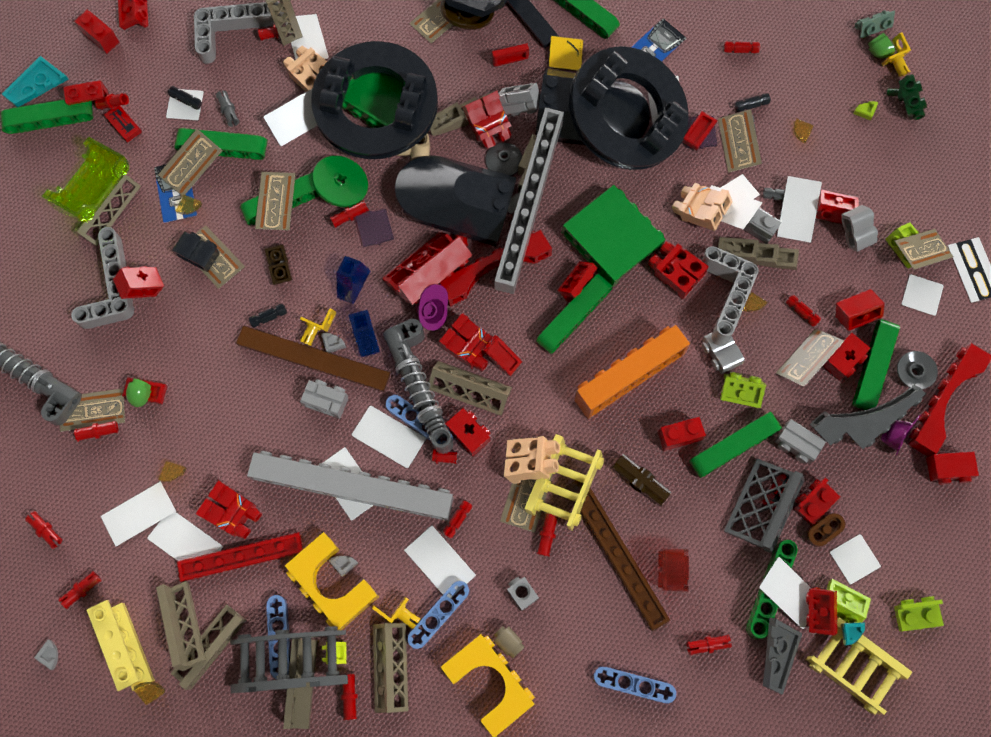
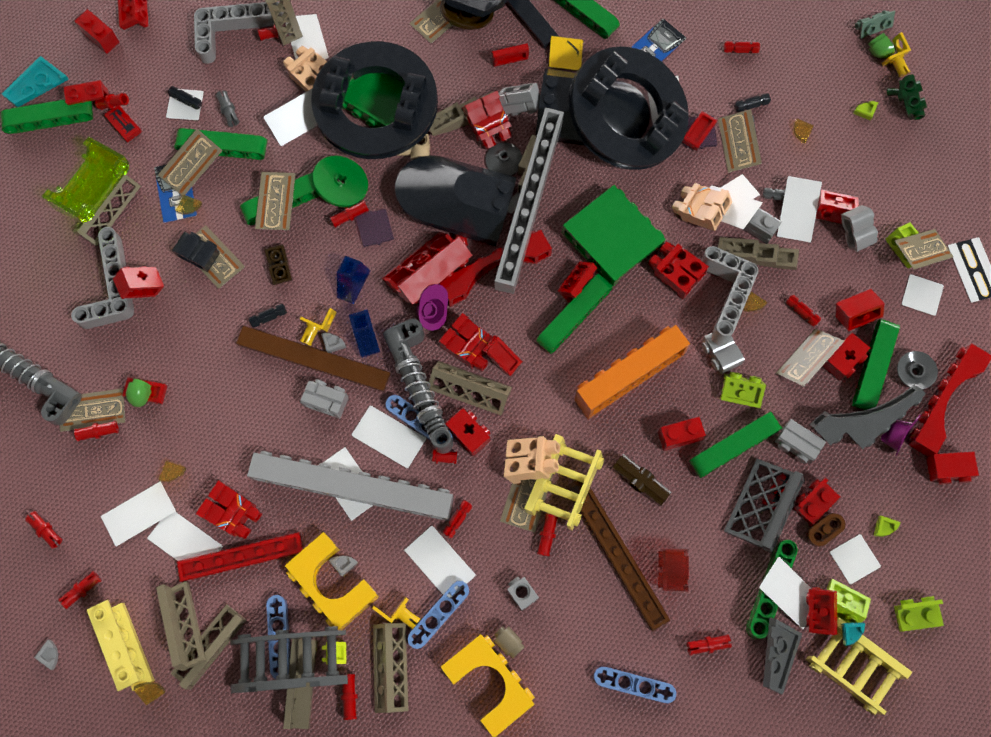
(885, 526): none -> lime tile

